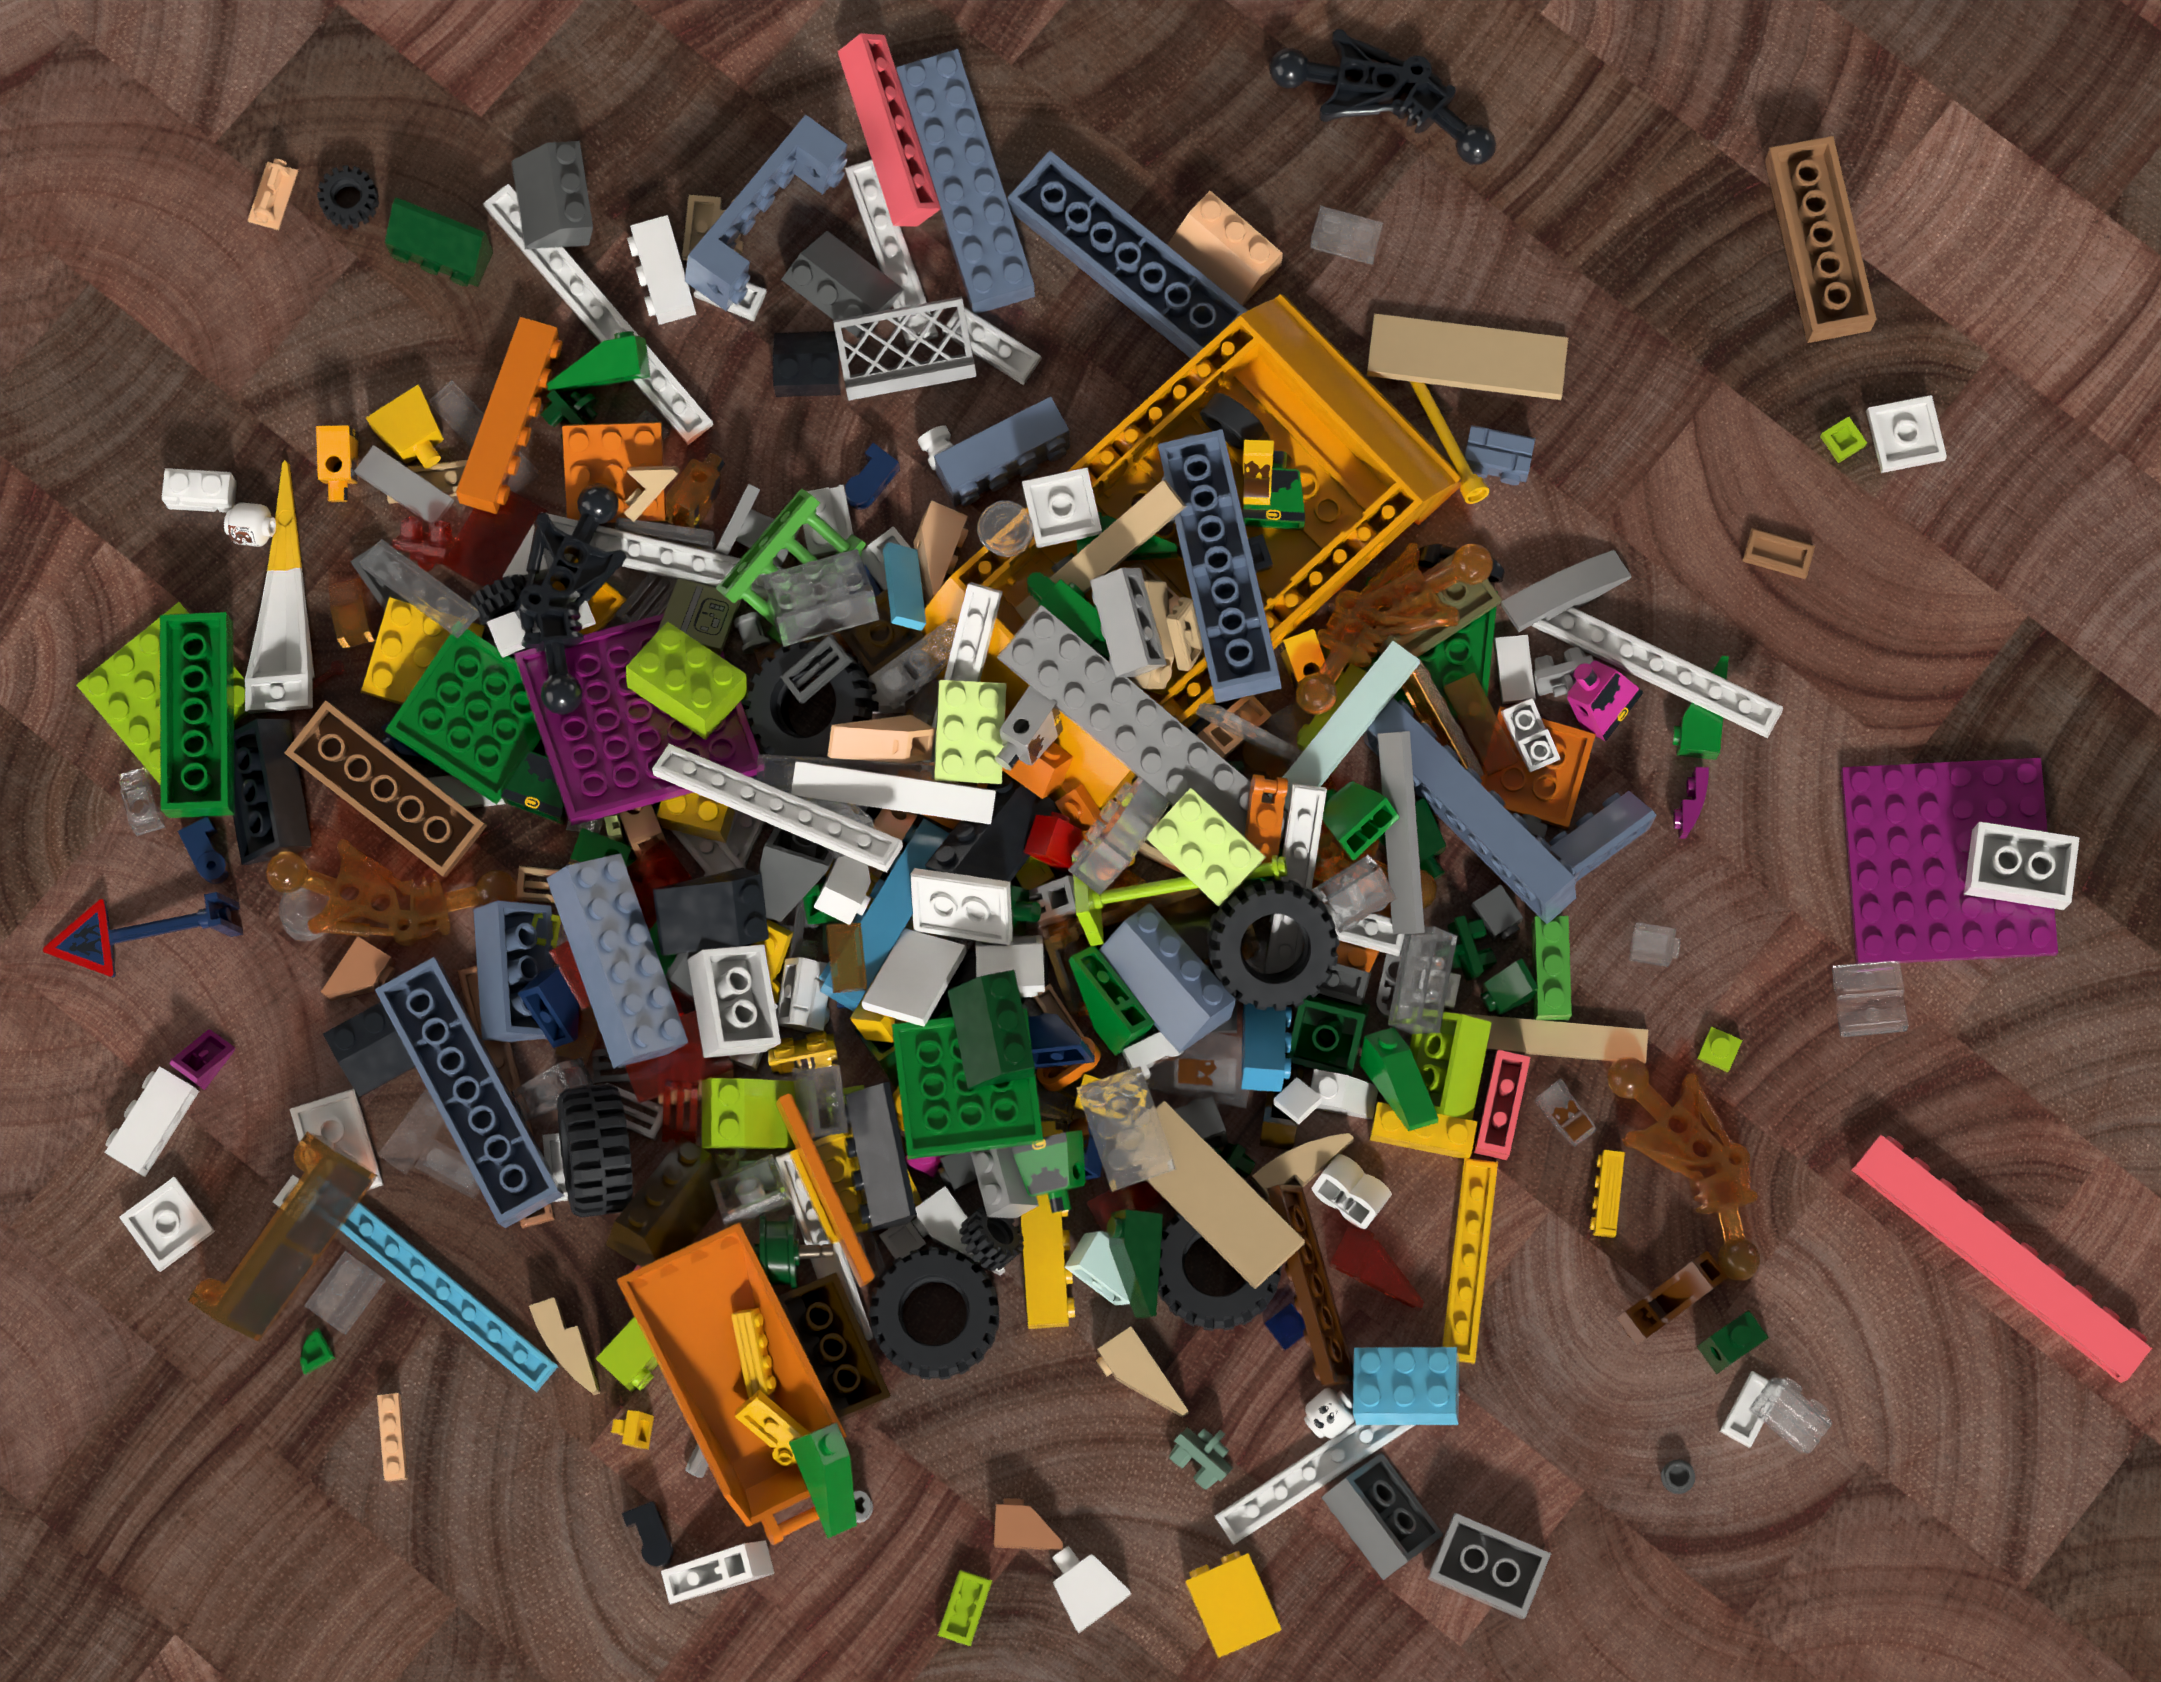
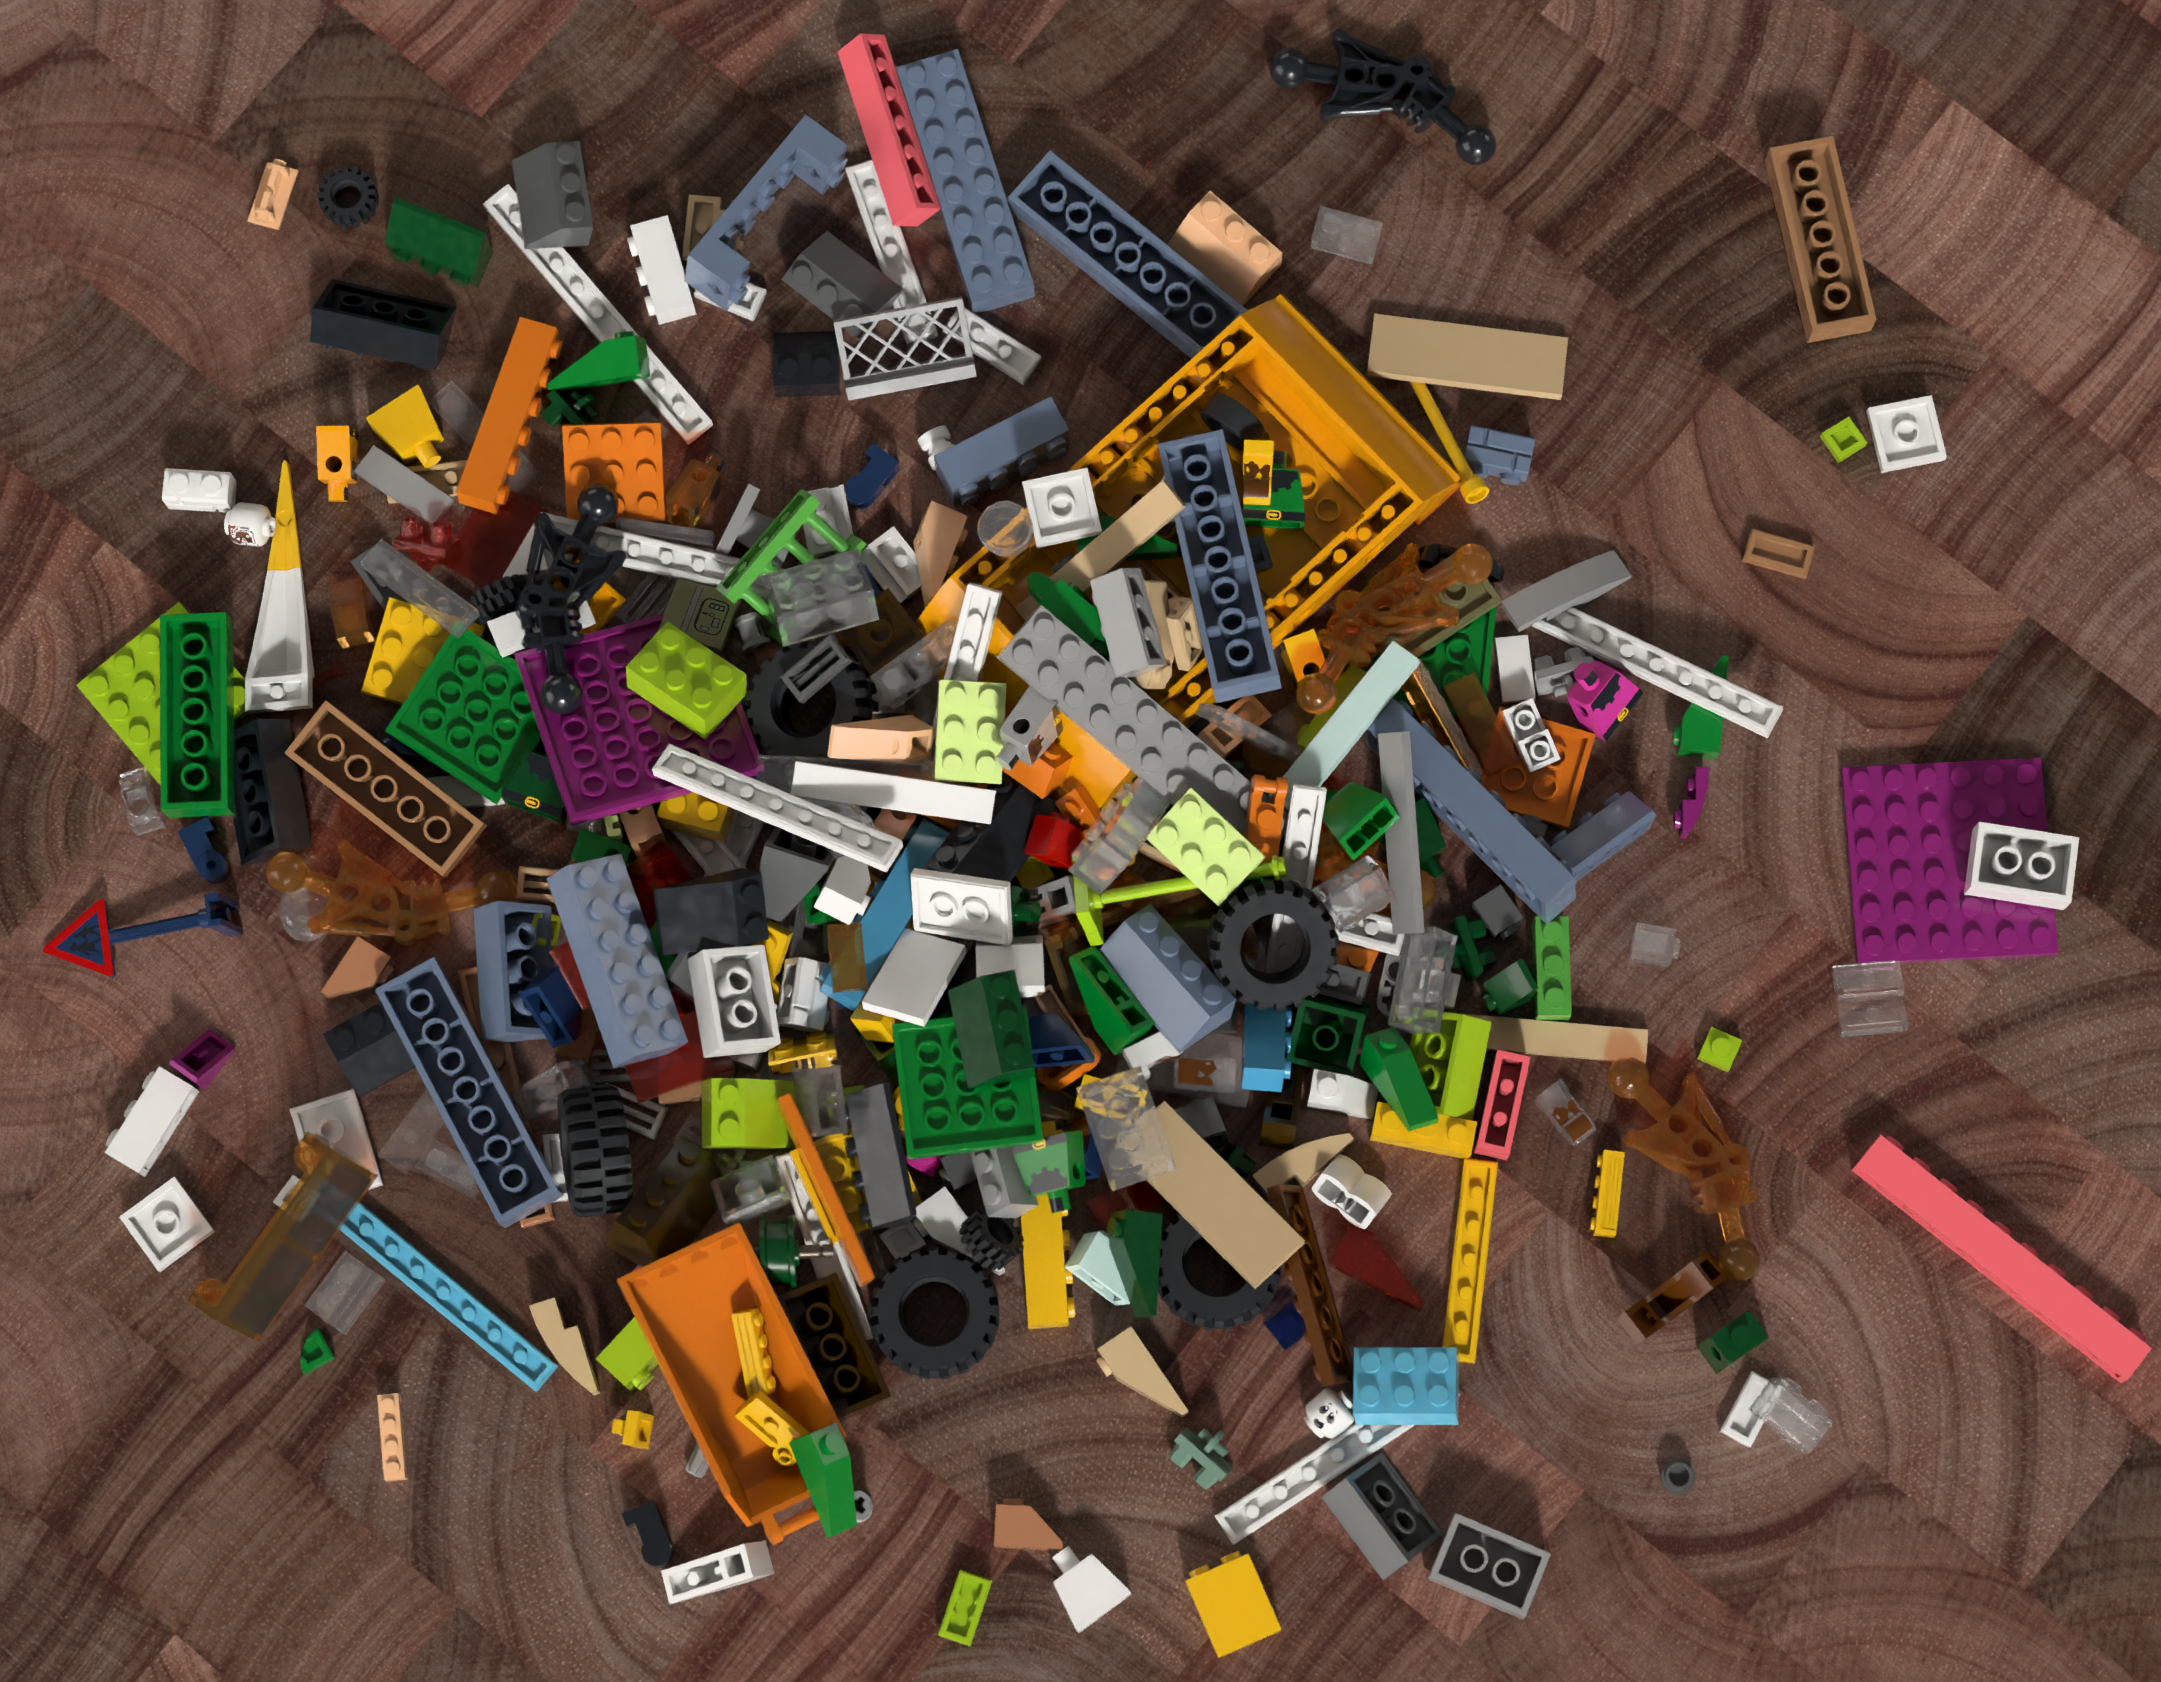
(382, 324): none -> black slope
(654, 481): tan slope -> none
(667, 1132): clear red tile -> none
(904, 586): medium azure tile -> none
(1297, 1100): white tile -> none

